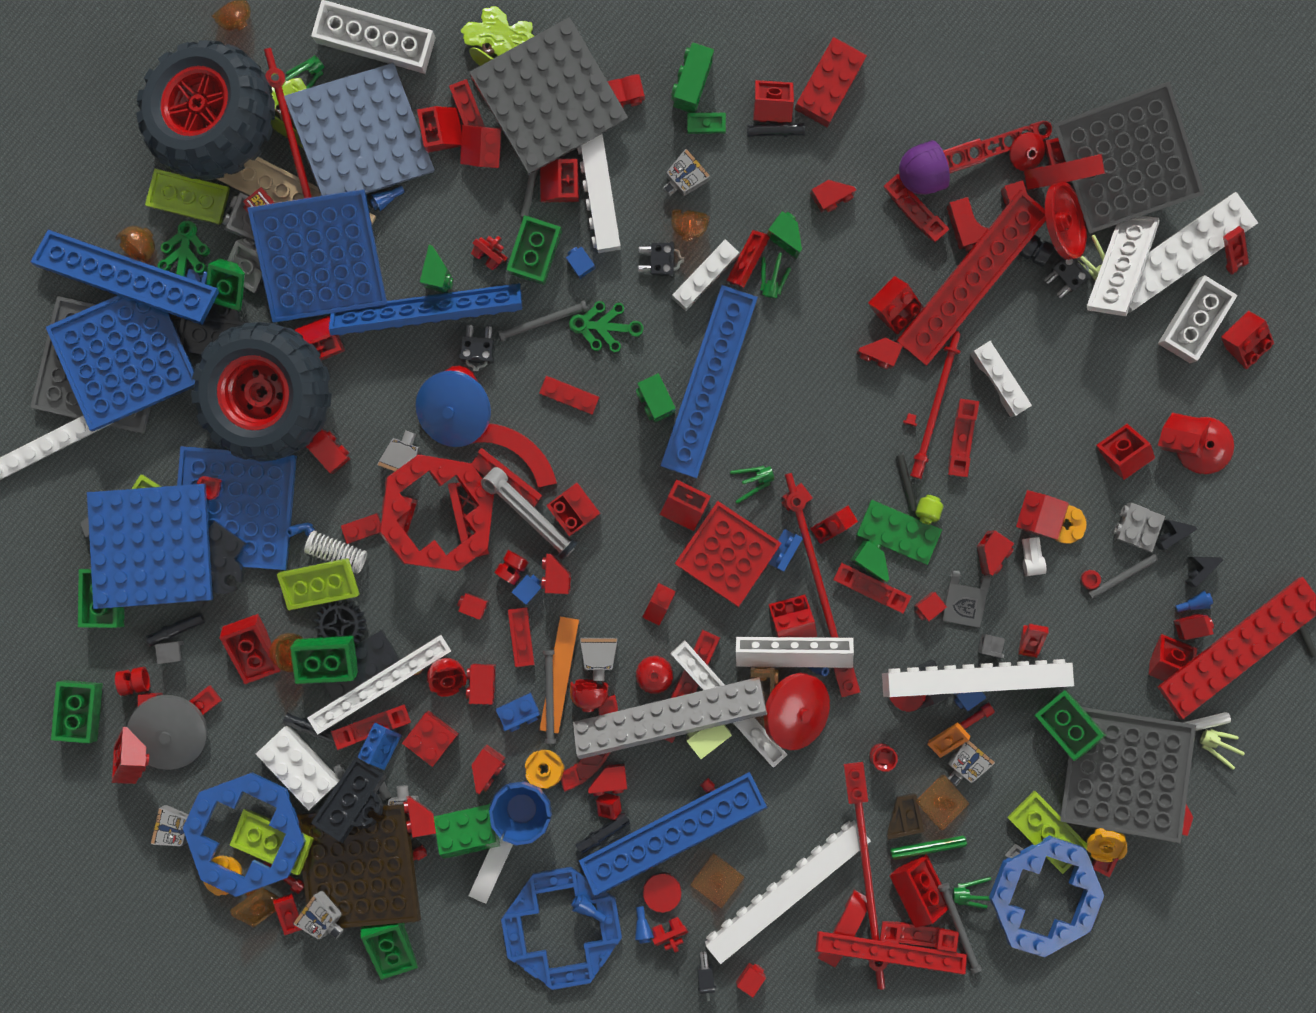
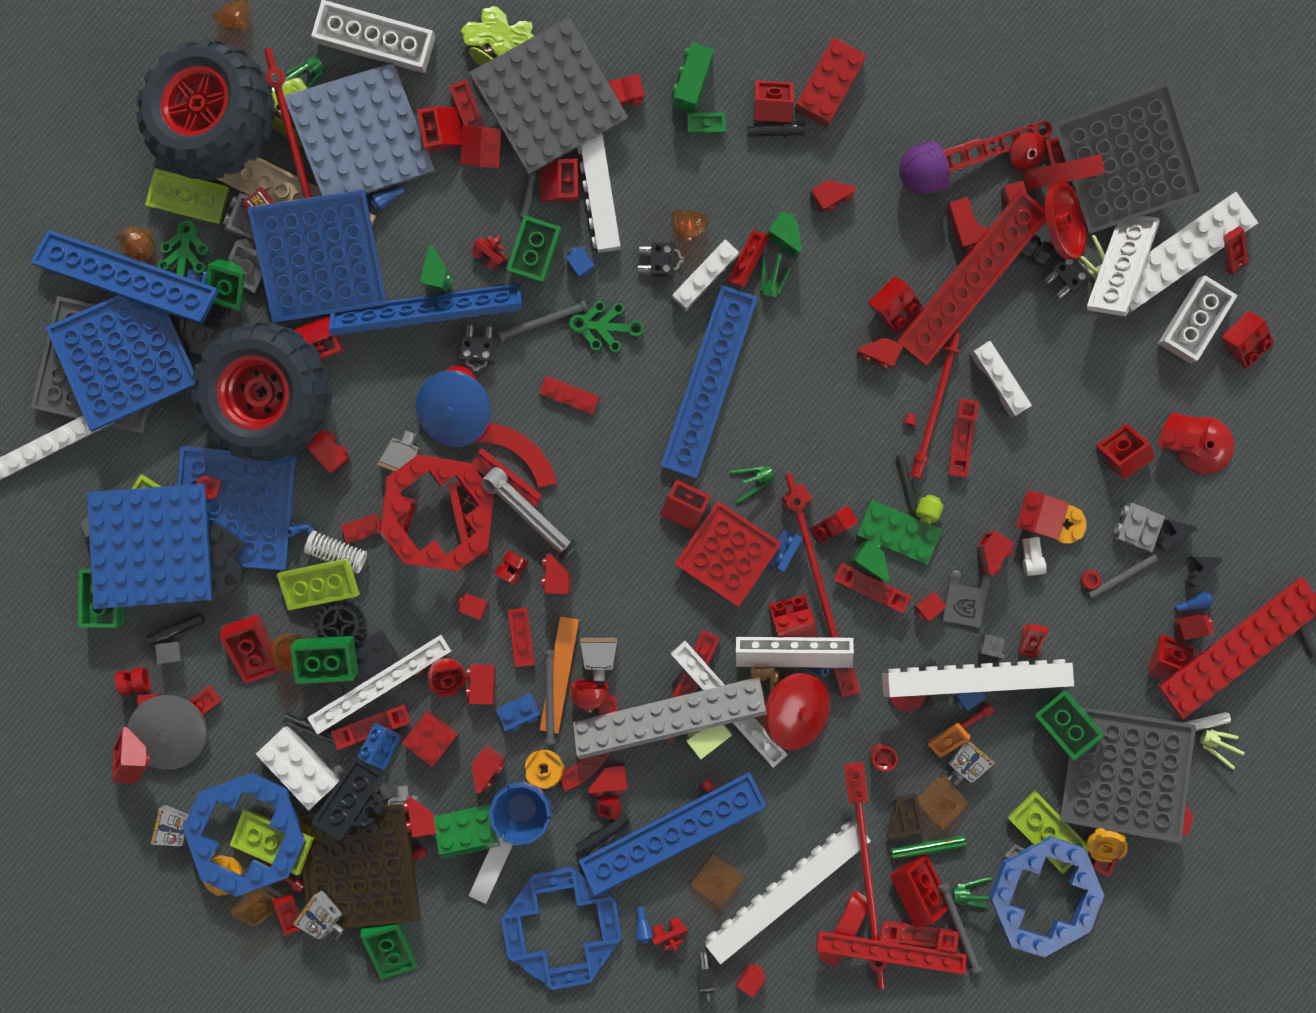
(76, 711): green brick -> none
(527, 588): blue brick -> none
(573, 509): red slope -> none
(585, 907): blue cone -> none
(654, 674): red cylinder -> none
(656, 398): green brick -> none
(658, 604): red slope -> none
(662, 892): red tile -> none
(685, 175): torso -> none
(915, 210): red slope -> none

